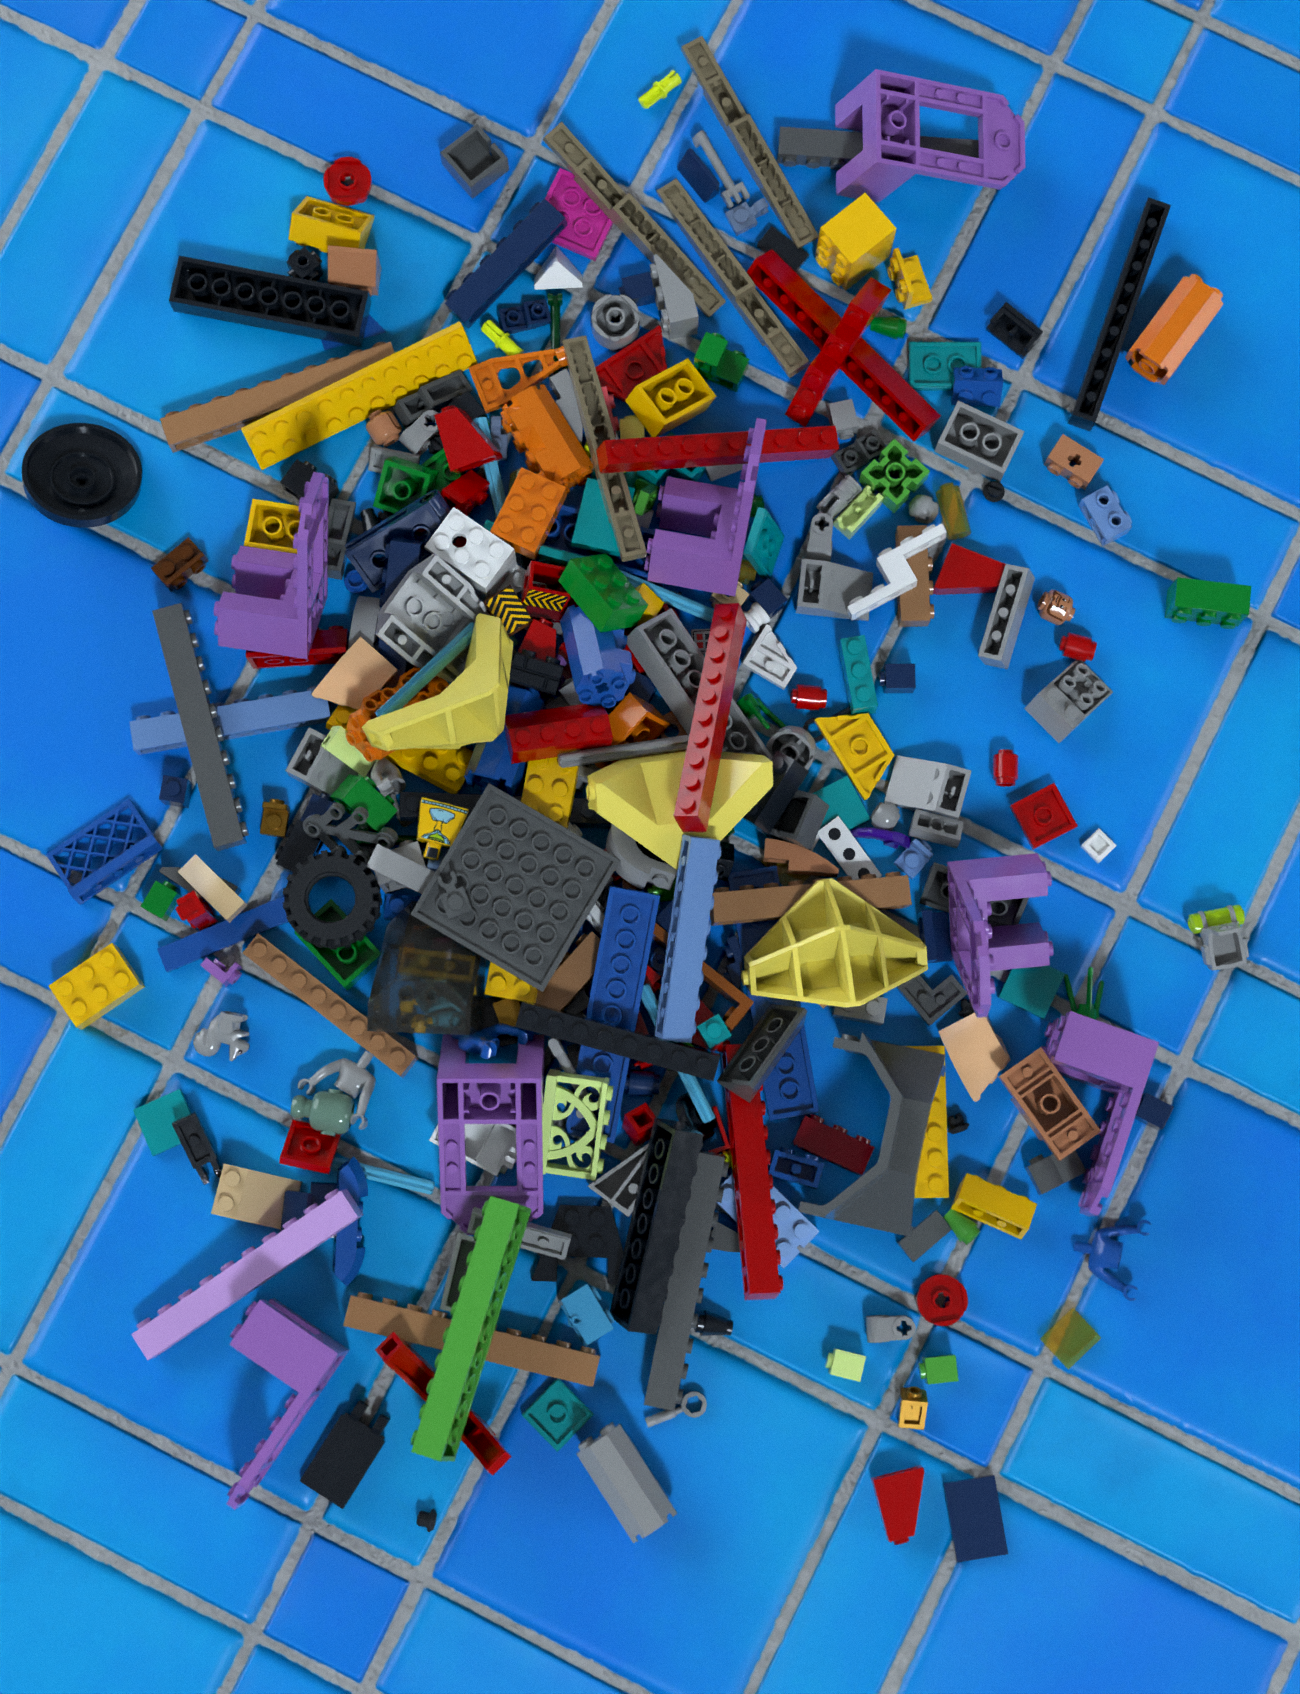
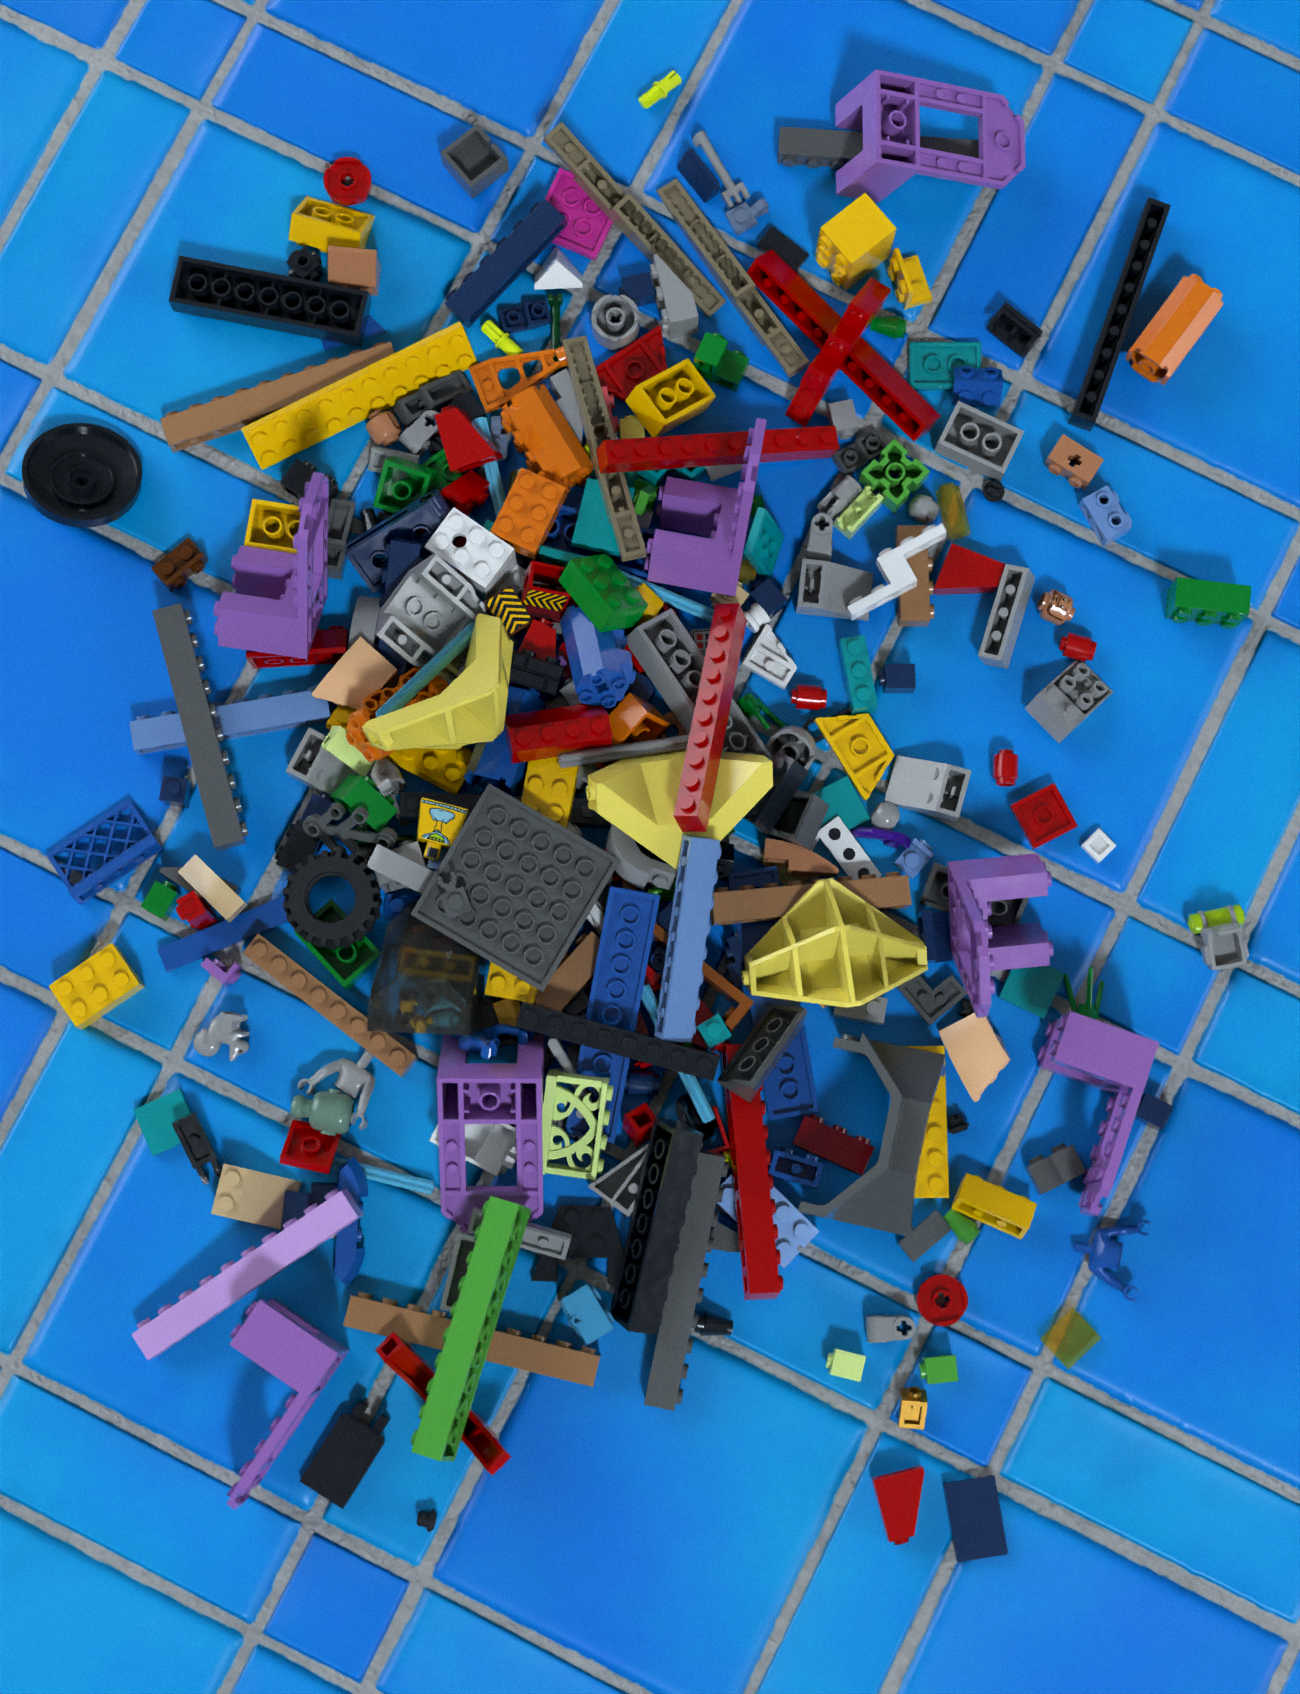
(275, 818): pearl gold bracket -> none
(354, 582): blue plate -> none
(557, 1414): teal tile -> none
(625, 1481): light grey brick -> none
(668, 1414): light grey piece -> none
(749, 143): dark tan slope -> none
(936, 828): light grey brick -> none
(1049, 1104): nougat brick -> none

